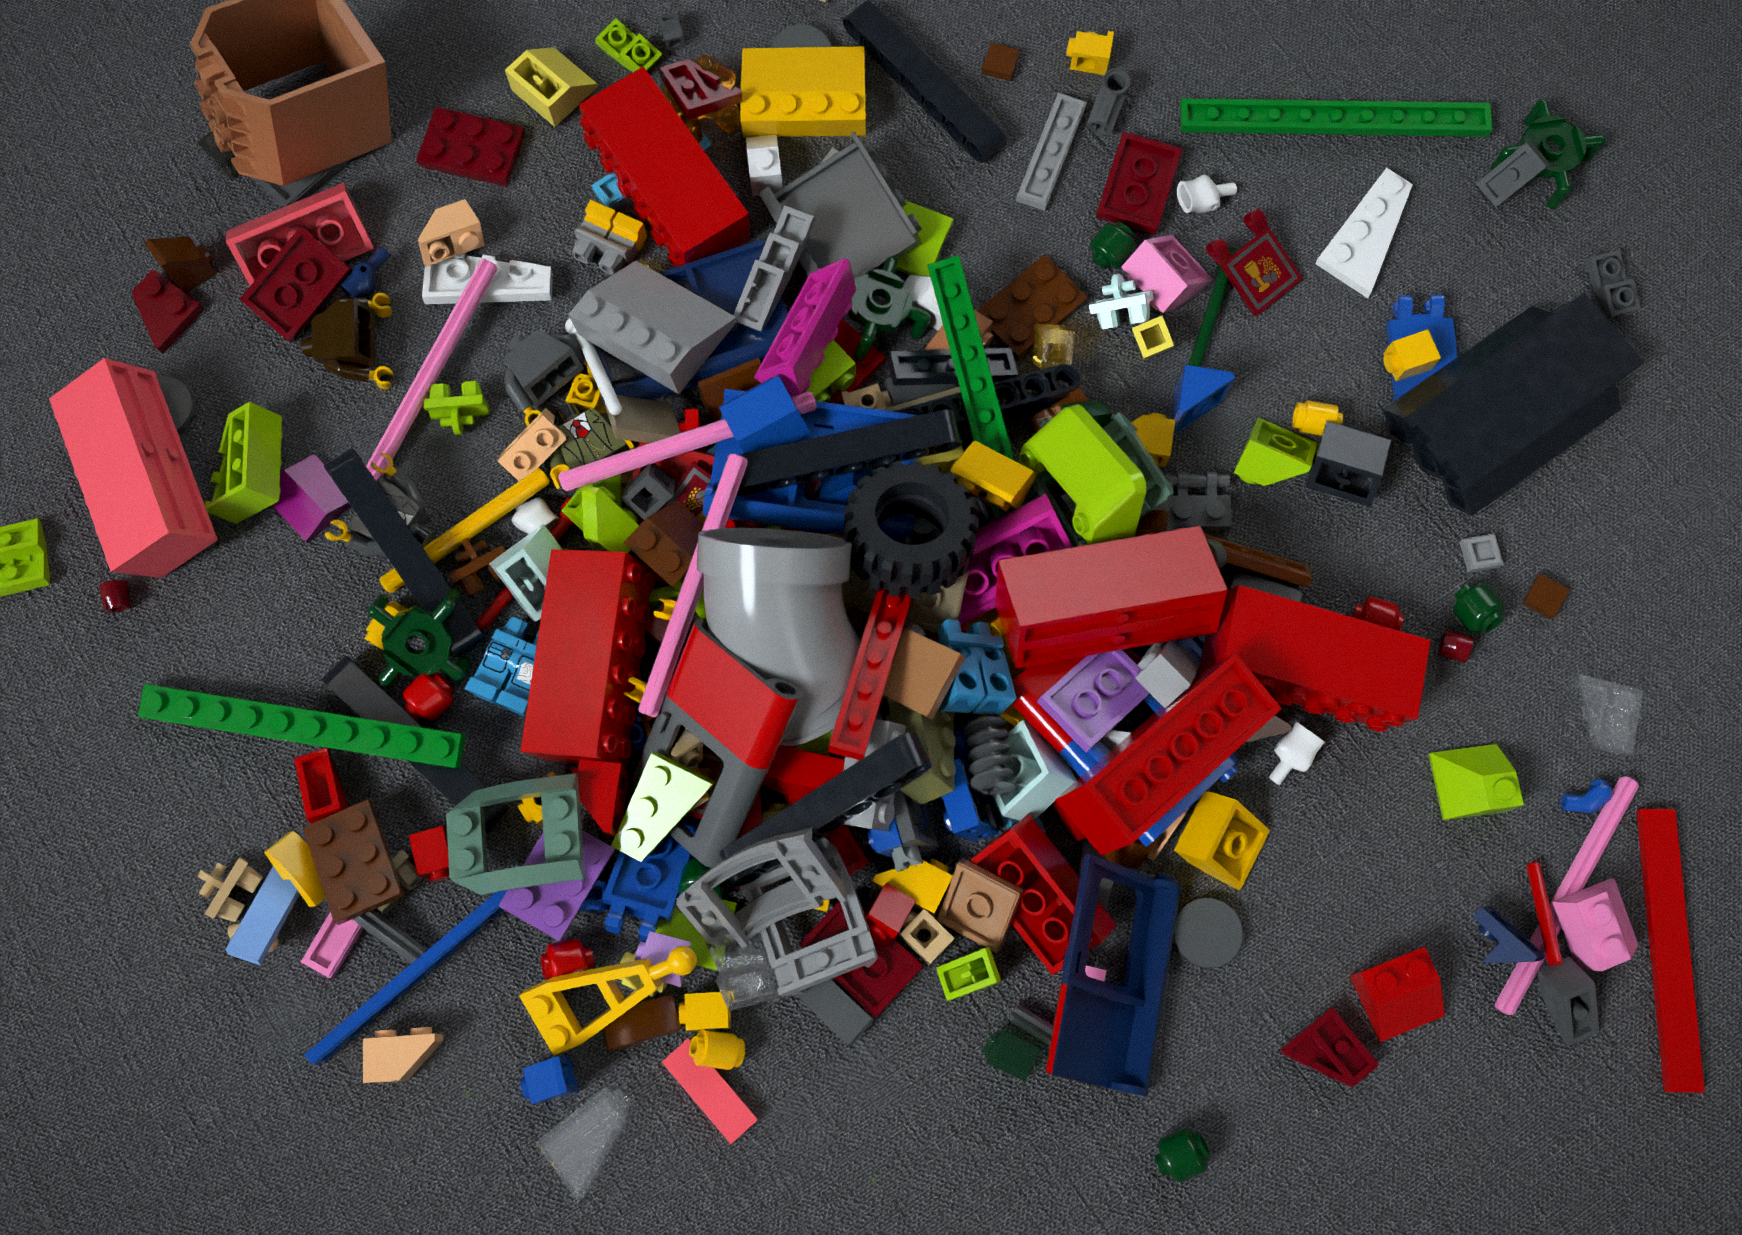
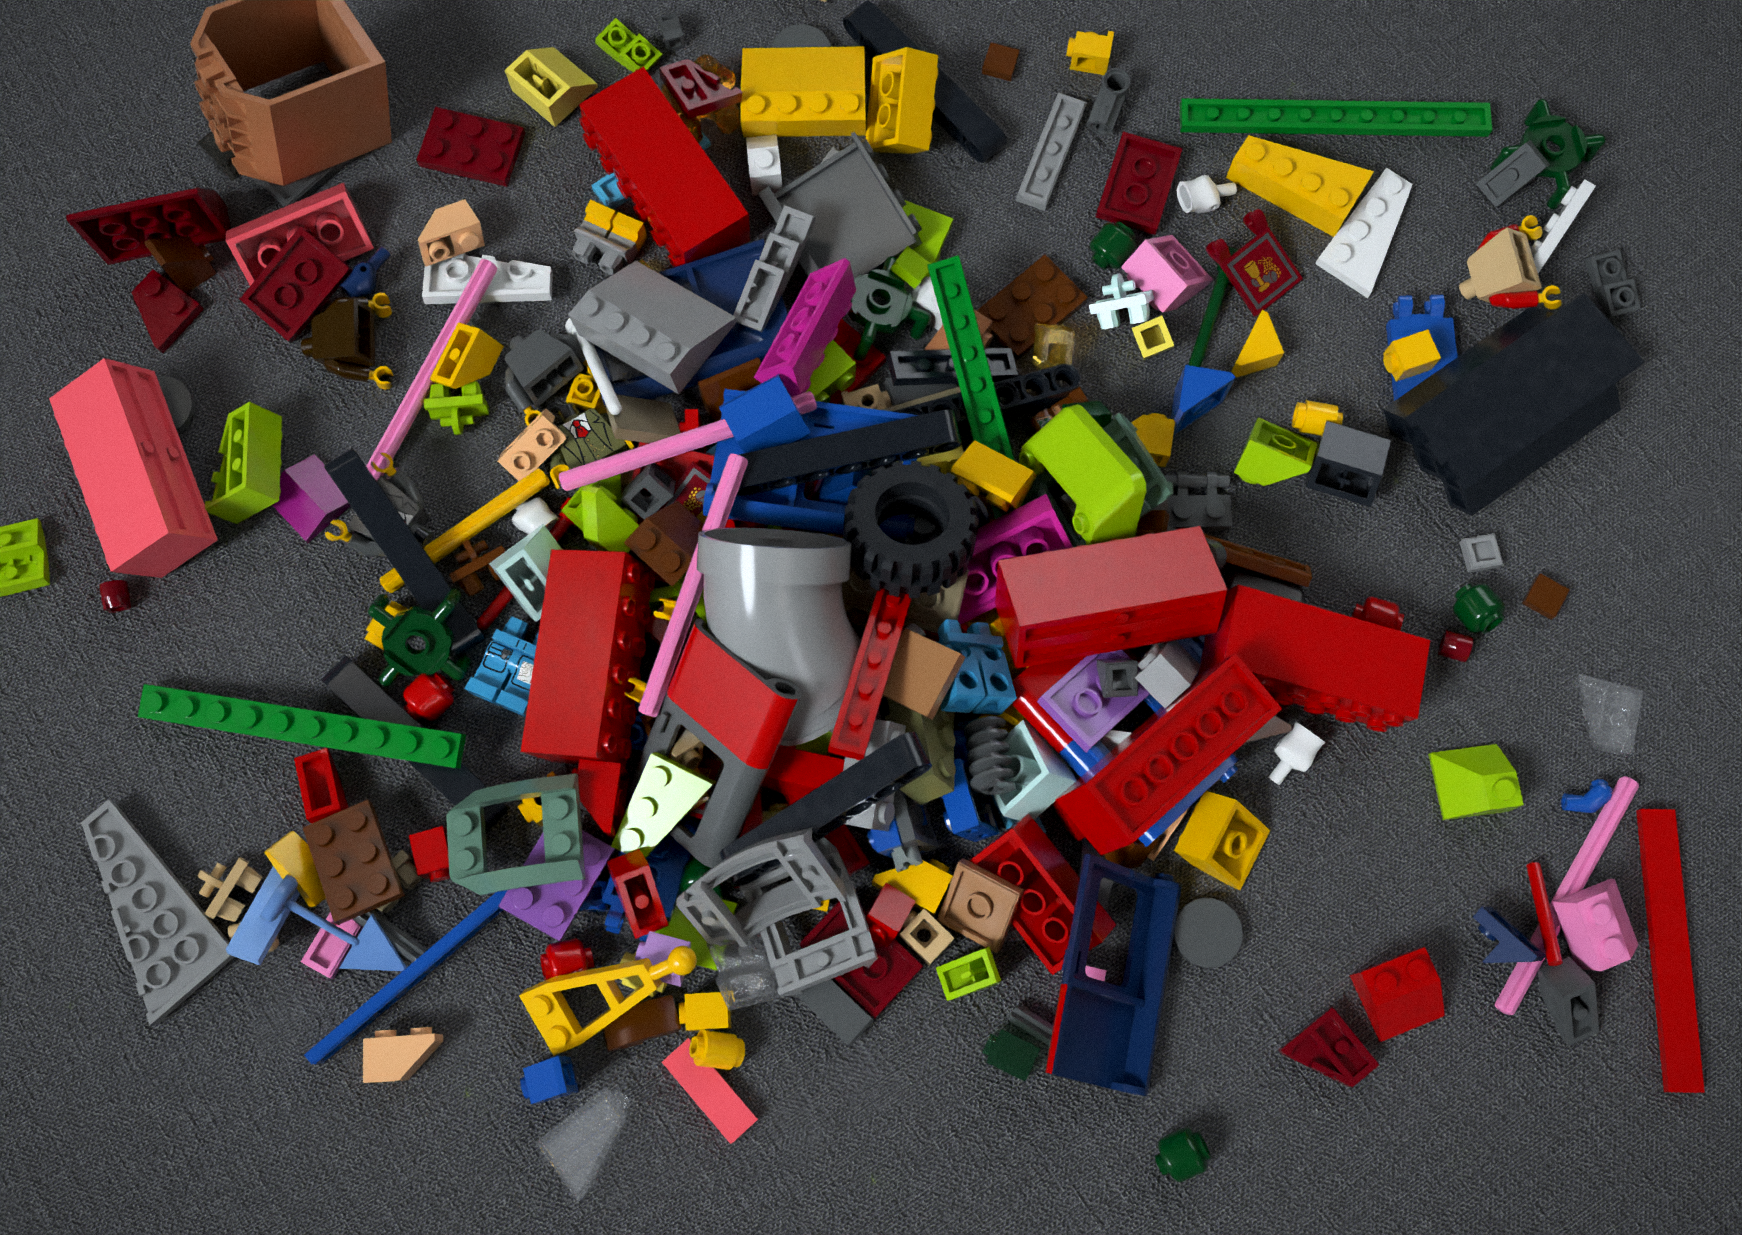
(121, 229): none -> dark red slope
(157, 919): none -> light grey wing
(369, 950): none -> medium blue piece
(466, 357): none -> yellow slope
(637, 893): none -> red slope
(902, 101): none -> yellow slope
(910, 267): none -> lime tile
(1118, 677): none -> dark grey slope
(1261, 348): none -> yellow slope
(1300, 182): none -> yellow wedge
(1505, 269): none -> tan torso
(1559, 223): none -> white wing

